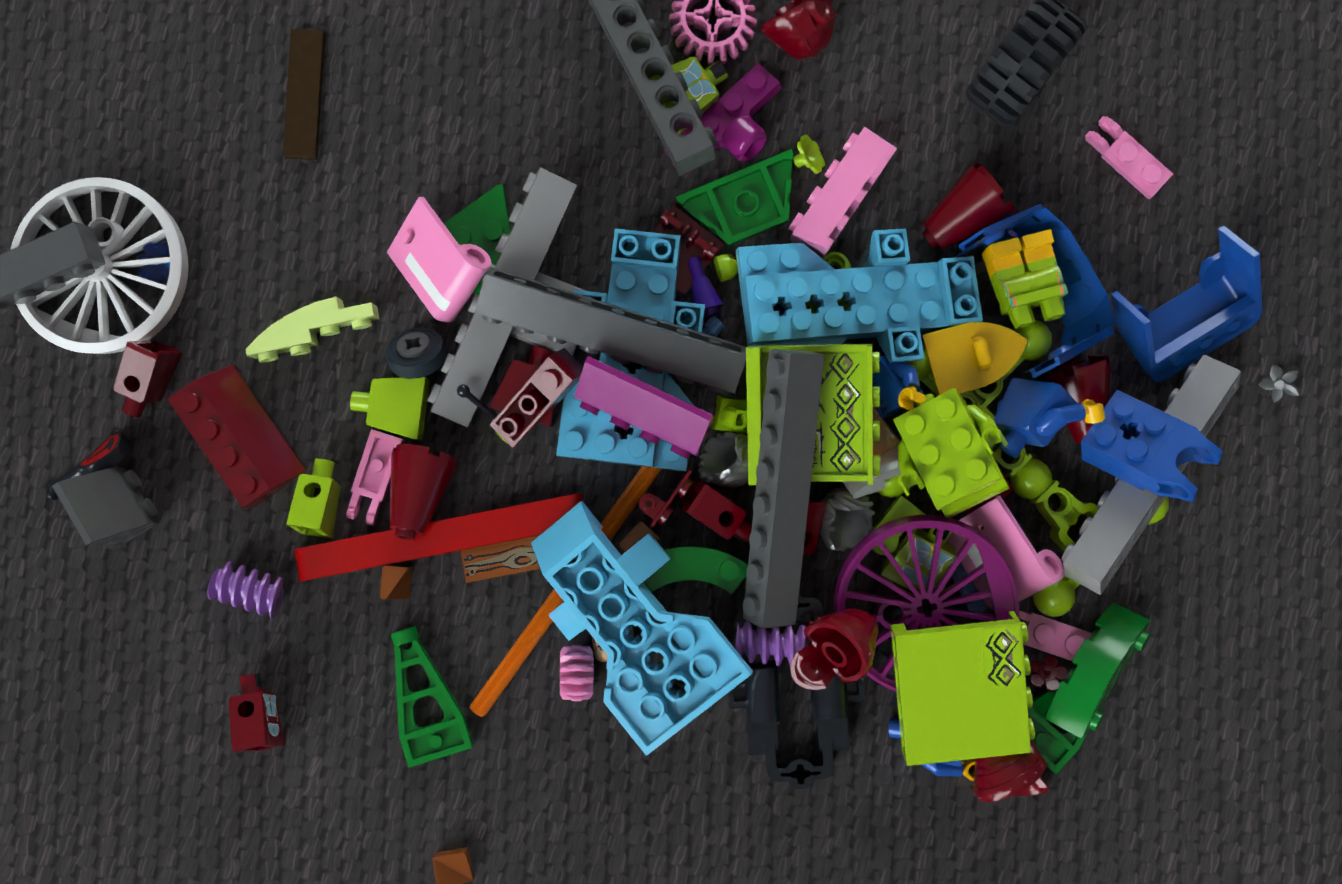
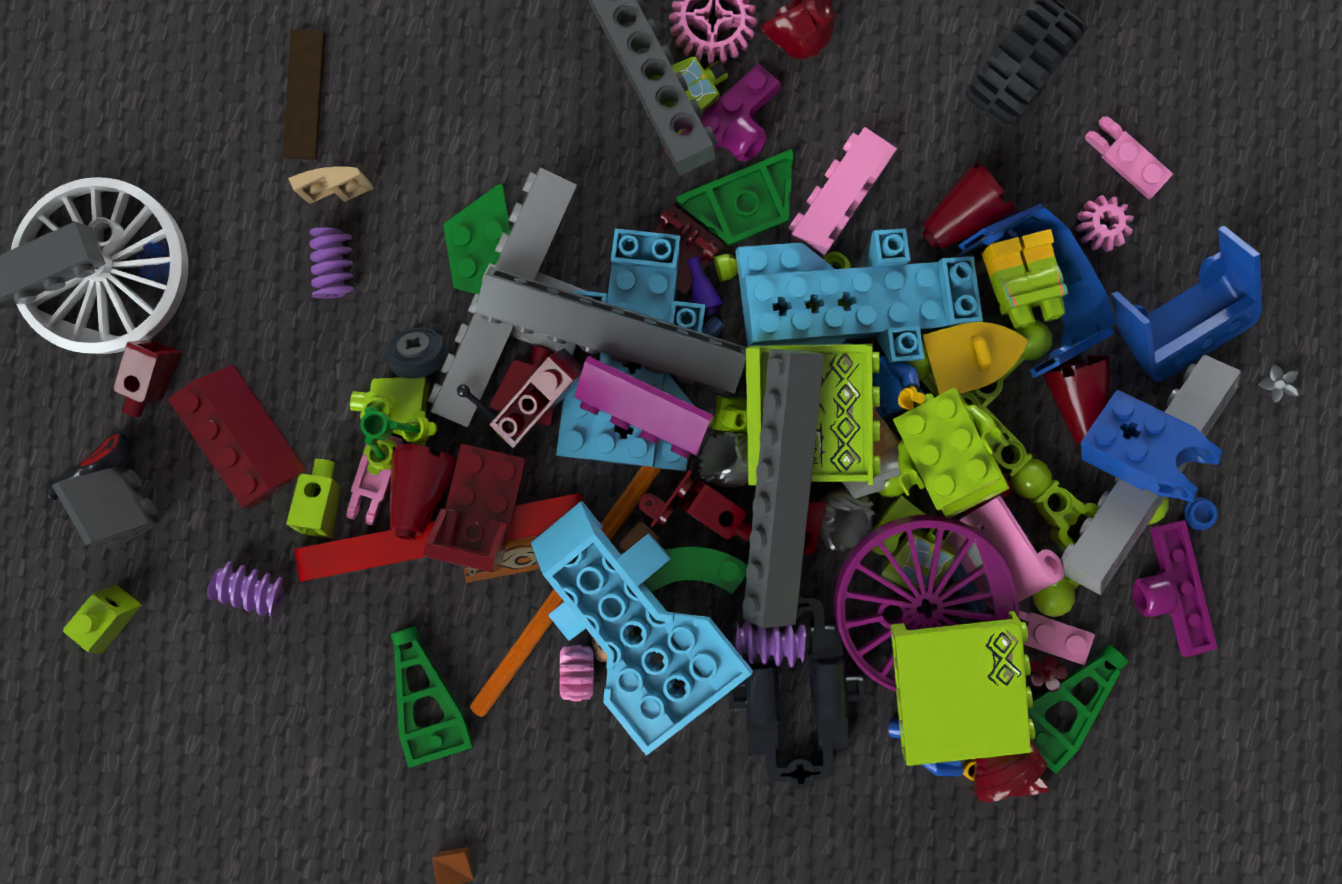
(100, 622): none -> lime torso
(258, 729): dark red torso -> none
(298, 329): yellowish green slope -> none
(321, 182): none -> tan slope
(330, 263): none -> medium lavender piece
(379, 425): none -> plant
(395, 582): dark orange slope -> none
(435, 263): bright pink door -> none
(478, 510): none -> dark red bracket
(809, 155): lime plant -> none
(837, 645): dark red head -> none
(1037, 411): blue torso -> none
(1099, 665): green brick -> none
(1100, 233): none -> bright pink gear
(1176, 590): none -> magenta plate
(1200, 513): none -> blue plate

